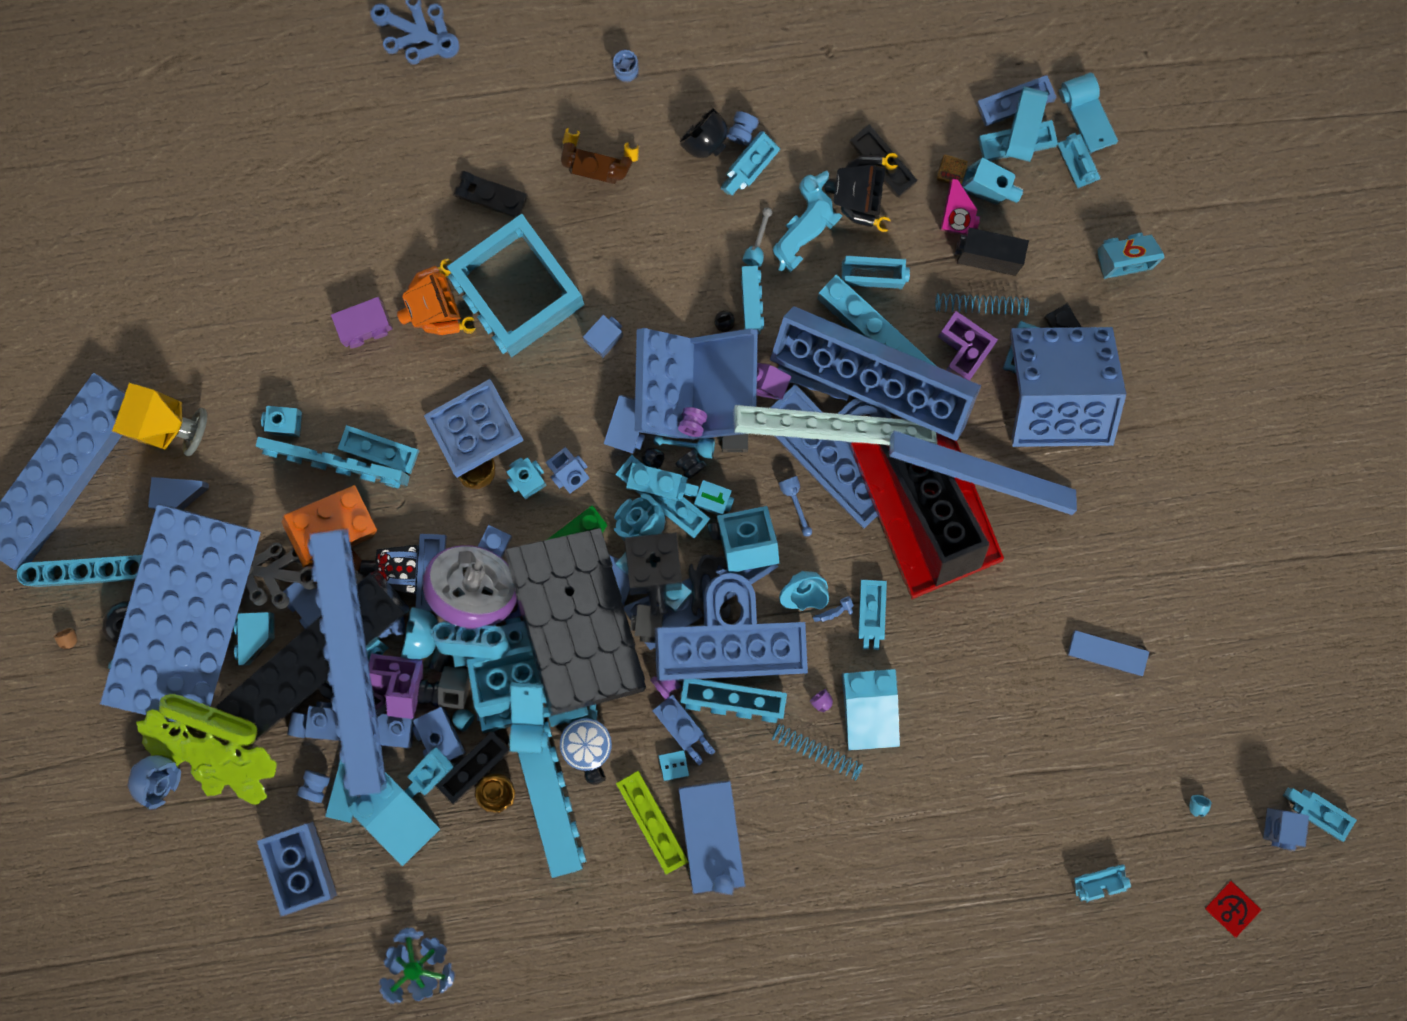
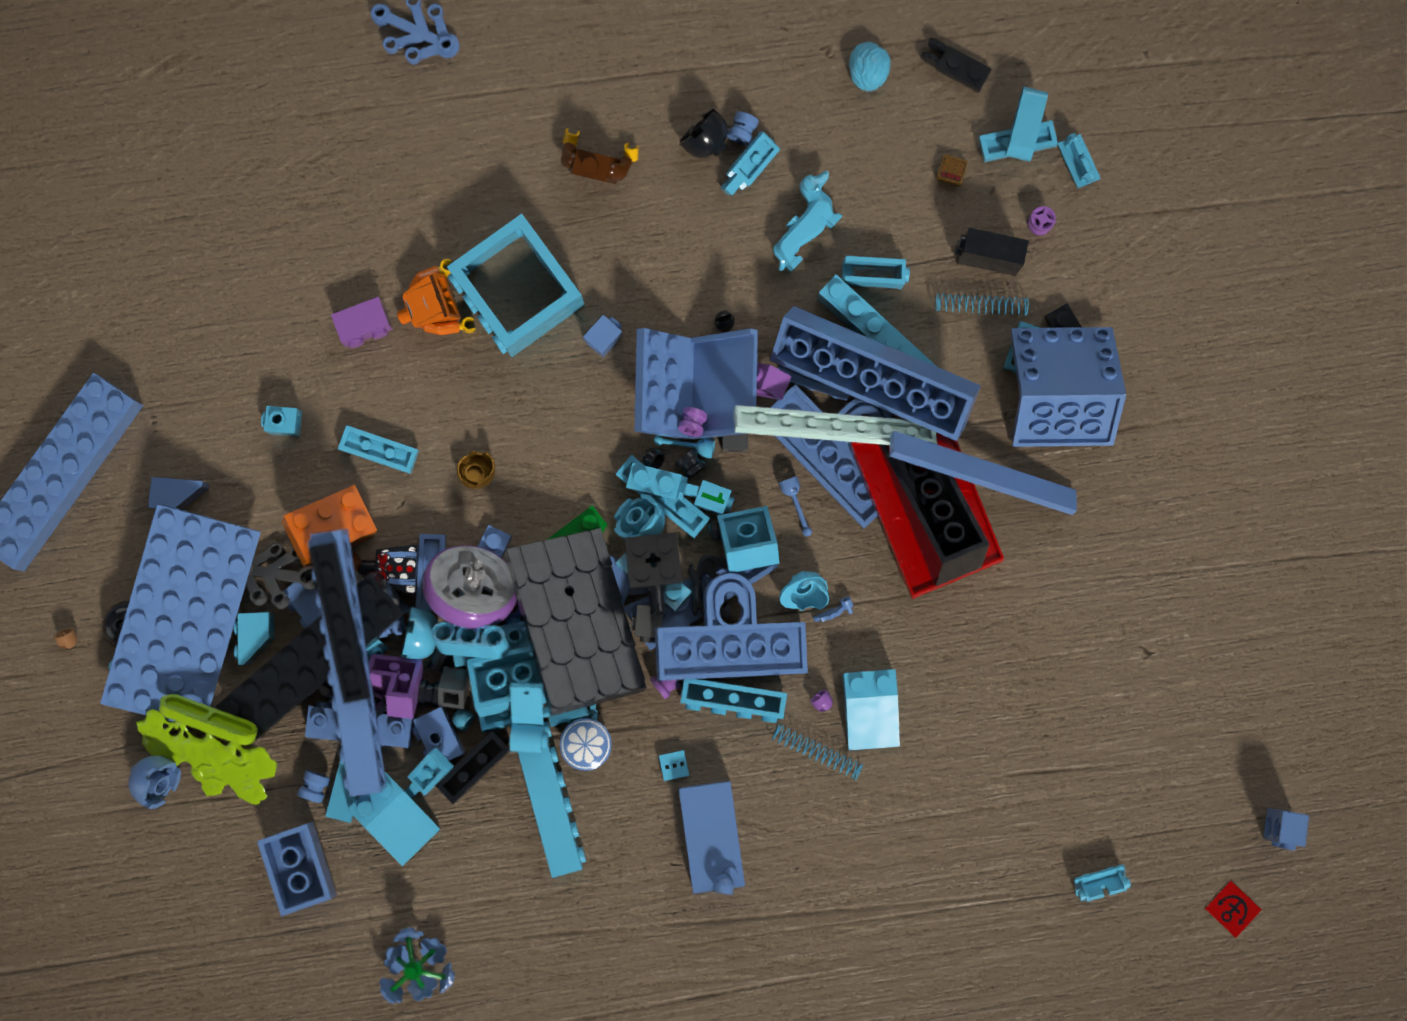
(71, 570): medium azure beam -> none
(158, 419): yellow piece -> none
(295, 454): medium azure wing -> none
(297, 725): medium blue hinge -> none
(339, 622): none -> black tile
(473, 428): medium blue plate -> none
(491, 195): black plate -> none
(494, 793): pearl gold hair -> none
(527, 486): medium azure brick -> none
(567, 470): medium blue brick -> none
(595, 776): black hinge -> none
(622, 426): medium blue brick -> none
(628, 61): medium blue wheel -> none
(652, 822): lime plate -> none
(682, 727): medium blue hinge -> none
(751, 298): medium azure piece -> none
(754, 255): hinge -> none
(860, 189): black torso -> none
(869, 66): none -> medium azure hair
(870, 143): black plate -> none
(872, 612): medium azure hinge -> none
(957, 65): none -> black hinge
(959, 210): dark pink slope -> none
(970, 342): medium lavender brick -> none
(990, 182): medium azure torso -> none
(1004, 104): medium blue plate -> none
(1043, 215): none -> medium lavender wheel
(1083, 102): medium azure door -> none
(1108, 653): medium blue tile -> none
(1129, 255): medium azure slope -> none
(1199, 805): medium azure hinge -> none
(1321, 813): medium azure hinge -> none

